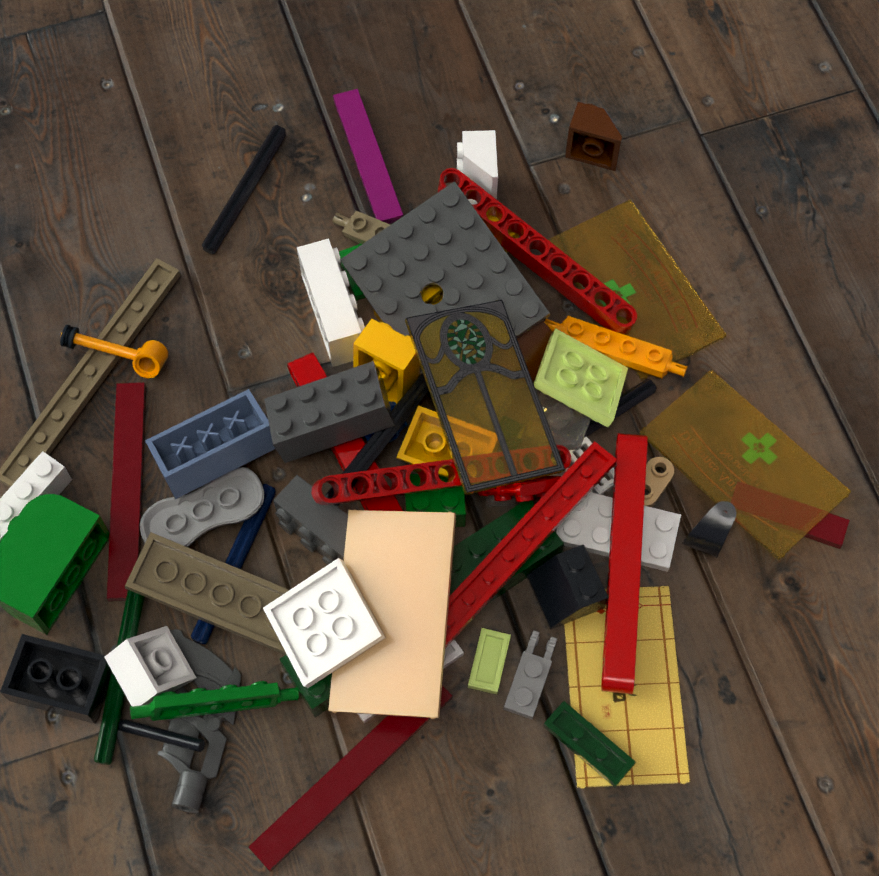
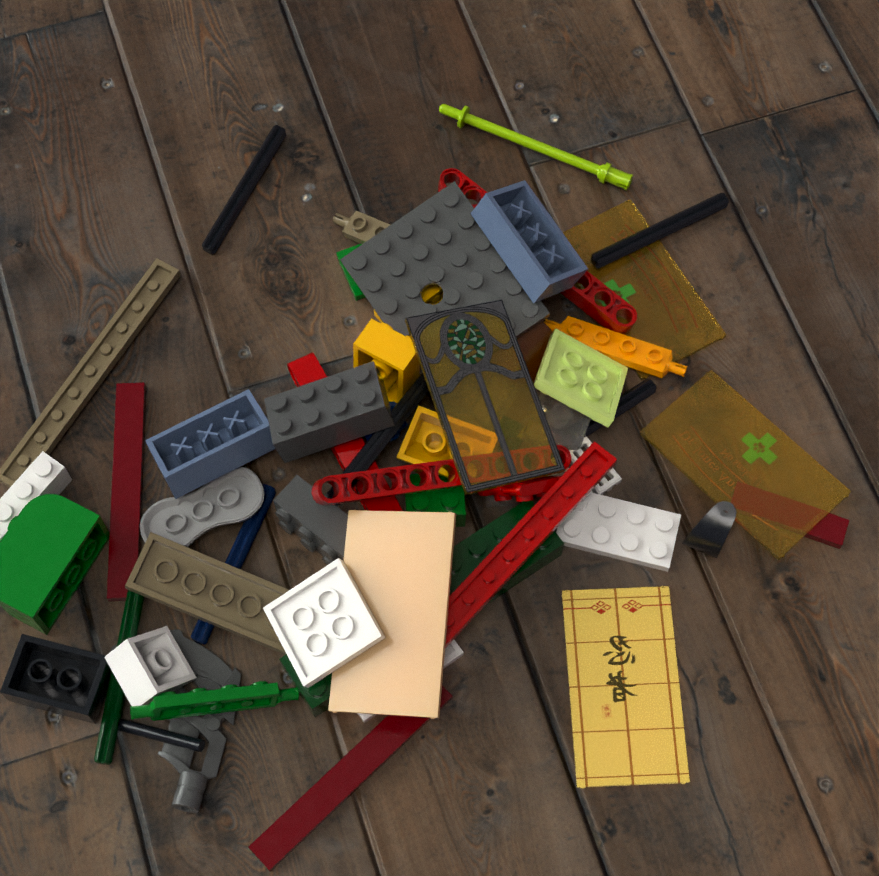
(141, 363): light orange piece -> none
(330, 299): white brick -> none
(367, 156): magenta tile -> none
(479, 159): white slope -> none
(489, 661): yellowish green tile -> none
(529, 241): none -> sand blue brick
(530, 678): light grey hinge -> none
(568, 587): black slope -> none
(589, 744): dark green plate -> none
(593, 137): reddish brown slope -> none
(604, 172): none -> lime bar
(624, 565): red beam -> none
(657, 482): tan plate -> none
(659, 230): none -> black axle

